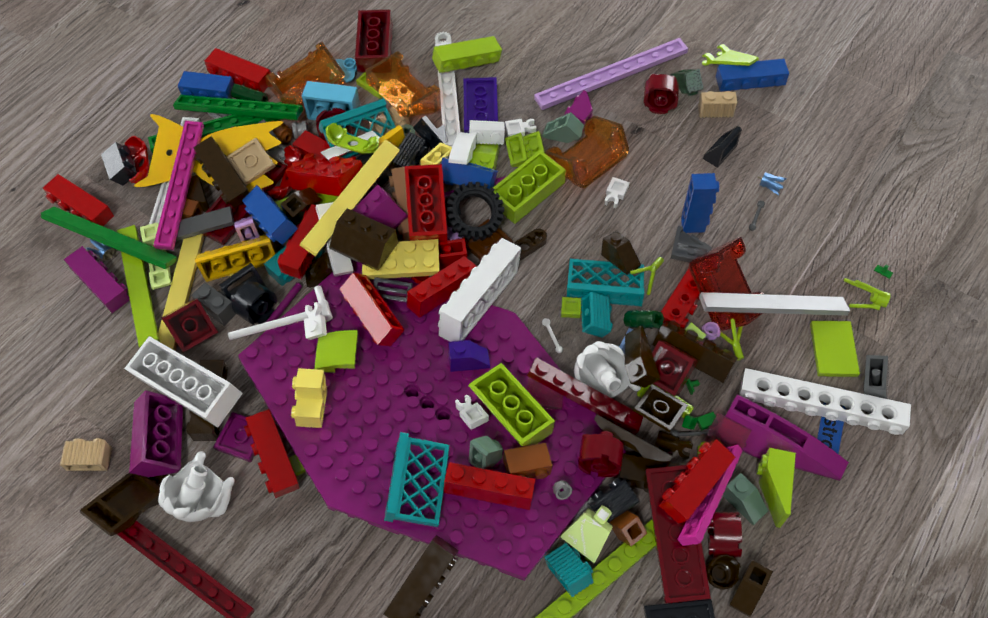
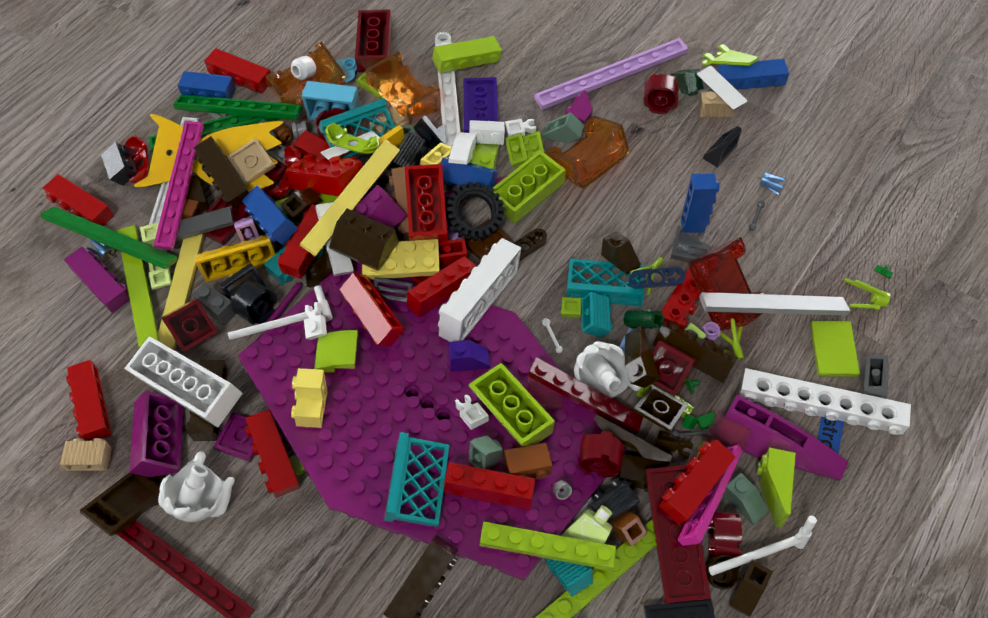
(88, 401): none -> red brick
(244, 93): dark green axle -> none
(303, 67): none -> white head
(547, 546): none -> lime plate
(616, 191): white plate -> none
(642, 274): none -> dark blue beam
(722, 87): none -> white sticker
(798, 541): none -> white bar

